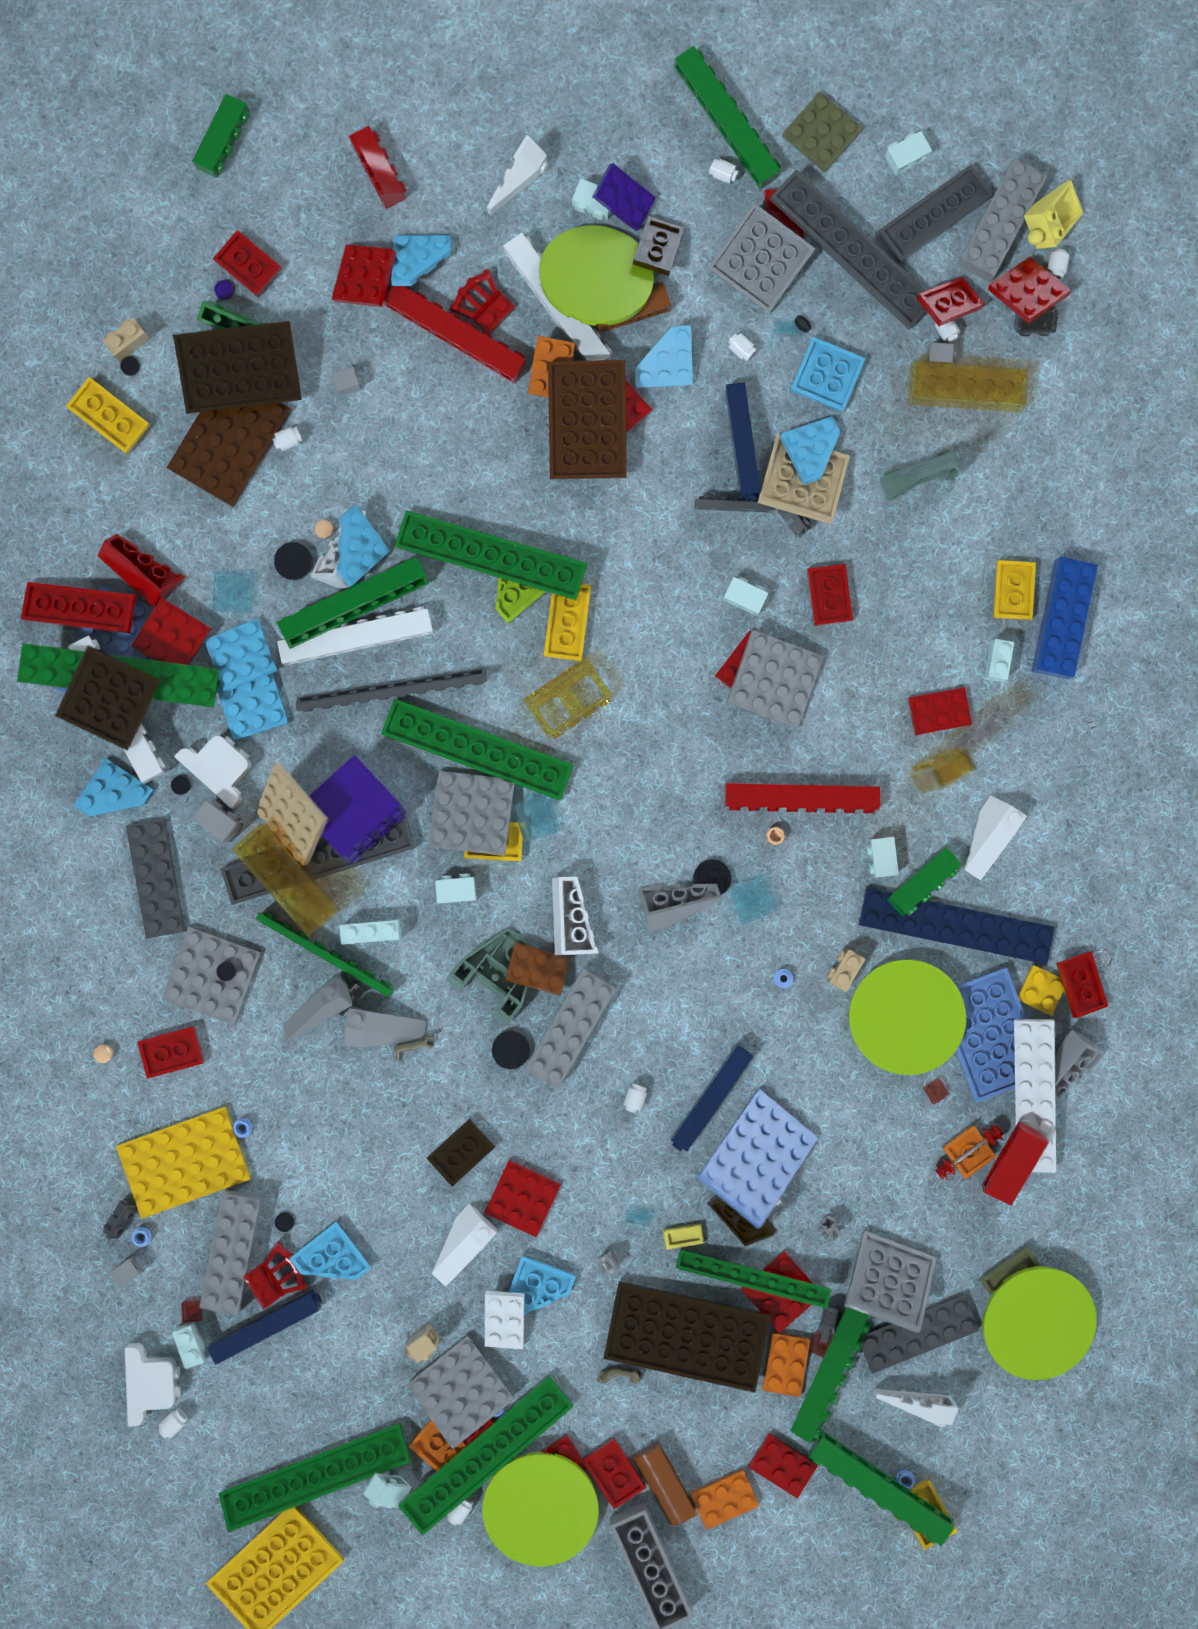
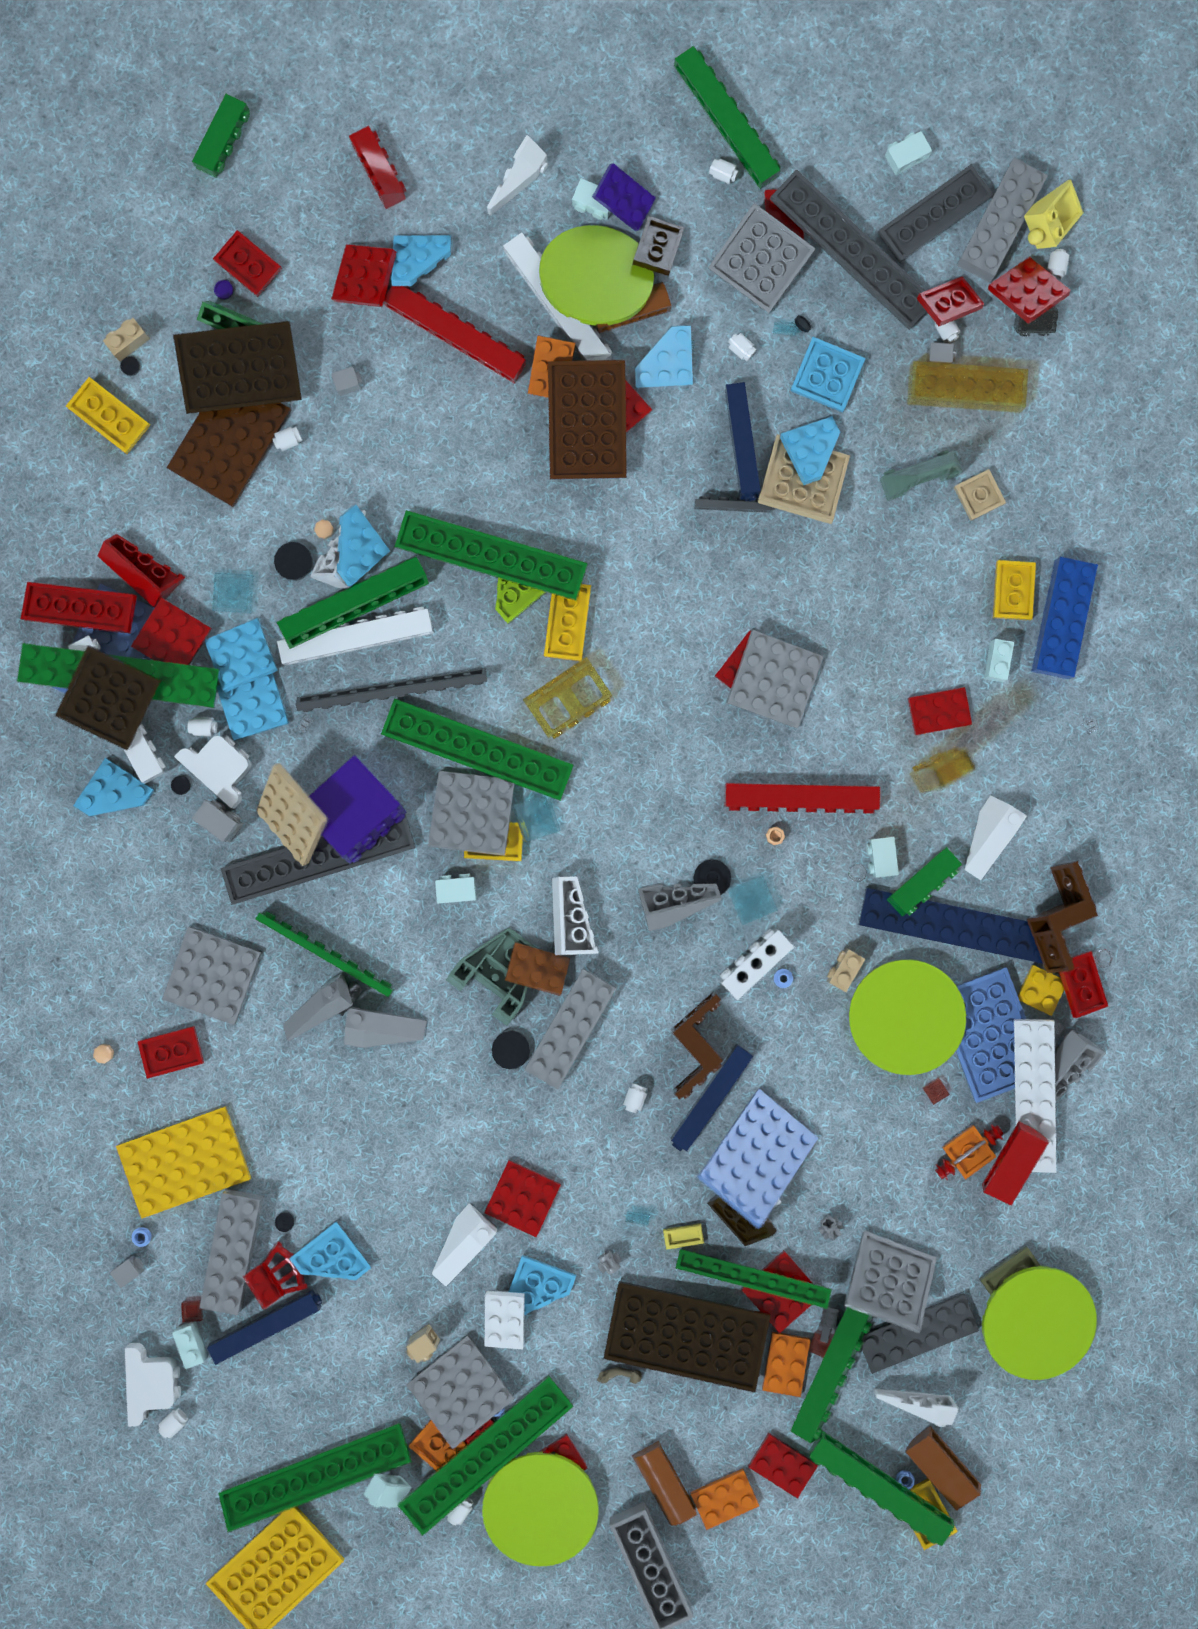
(116, 1226): dark grey hinge -> none
(155, 878): dark grey plate -> none
(202, 726): none -> white brick
(226, 971): black piece -> none
(238, 1132): light blue plate -> none
(286, 879): clear yellow brick -> none
(370, 931): light aqua brick -> none
(413, 1046): dark tan piece -> none
(460, 1152): dark brown plate -> none
(491, 312): red plate -> none
(614, 1473): red plate -> none
(697, 1045): none -> reddish brown bracket
(745, 596): light aqua brick -> none
(781, 947): none -> white brick
(798, 524): dark grey hinge -> none
(822, 131): olive plate -> none
(829, 594): red plate -> none
(943, 1468): none -> dark orange brick
(979, 495): none -> tan plate
(1076, 908): none -> reddish brown bracket

